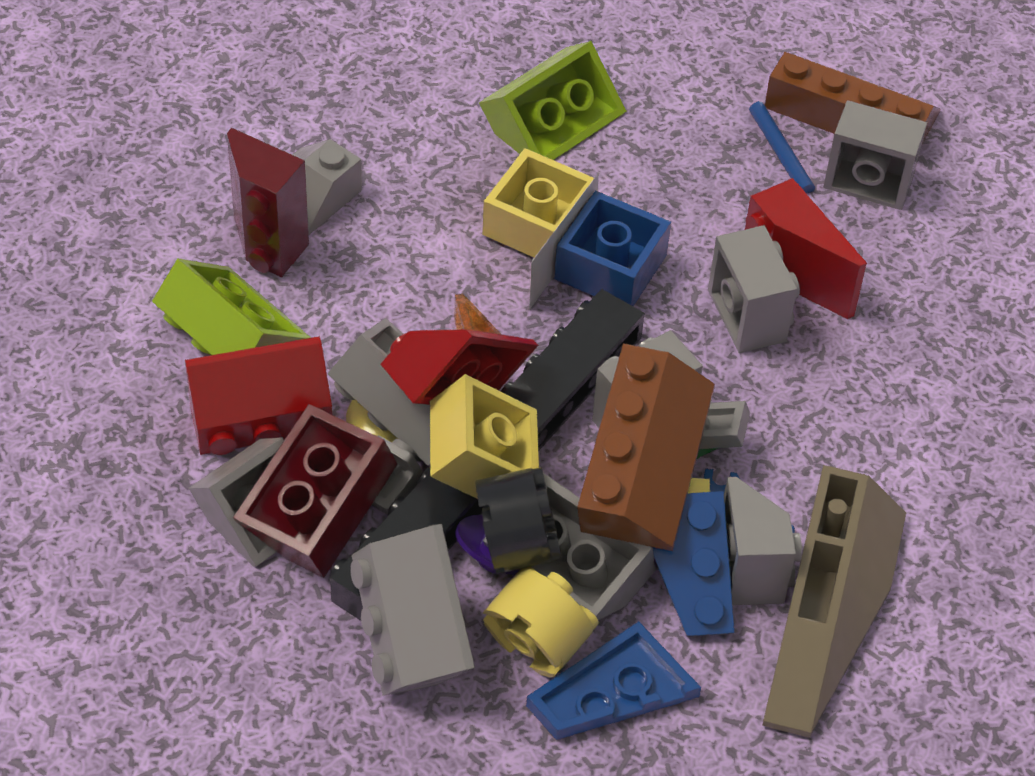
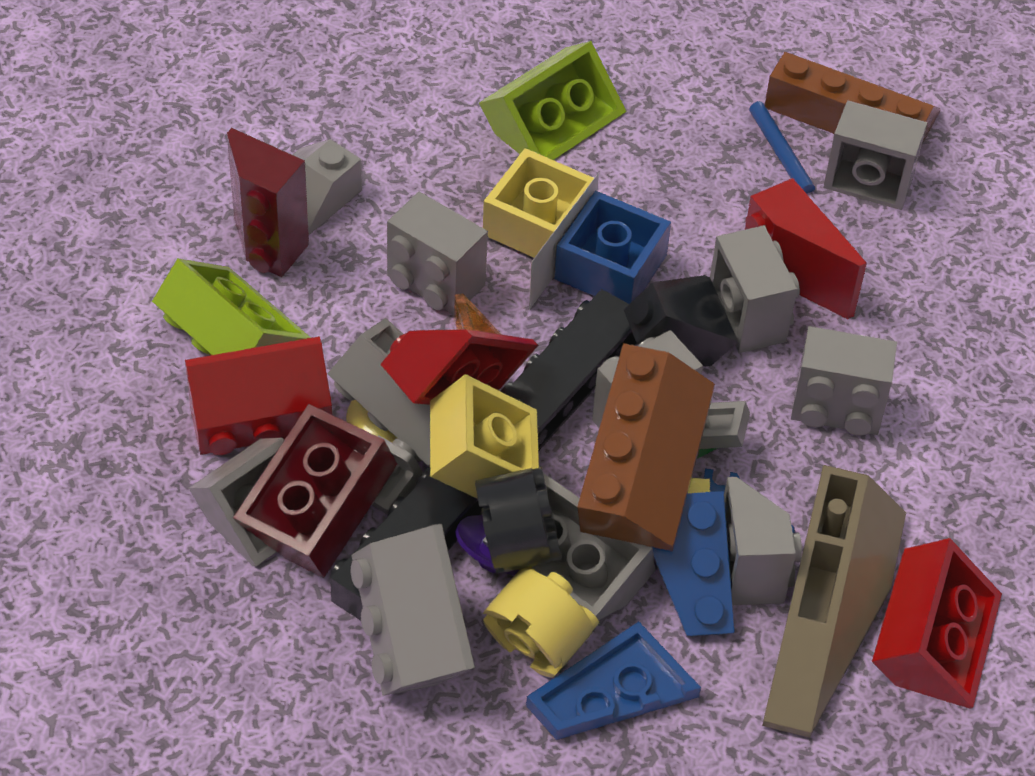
(435, 252): none -> light grey brick
(687, 309): none -> black slope
(843, 381): none -> light grey brick
(938, 624): none -> red slope

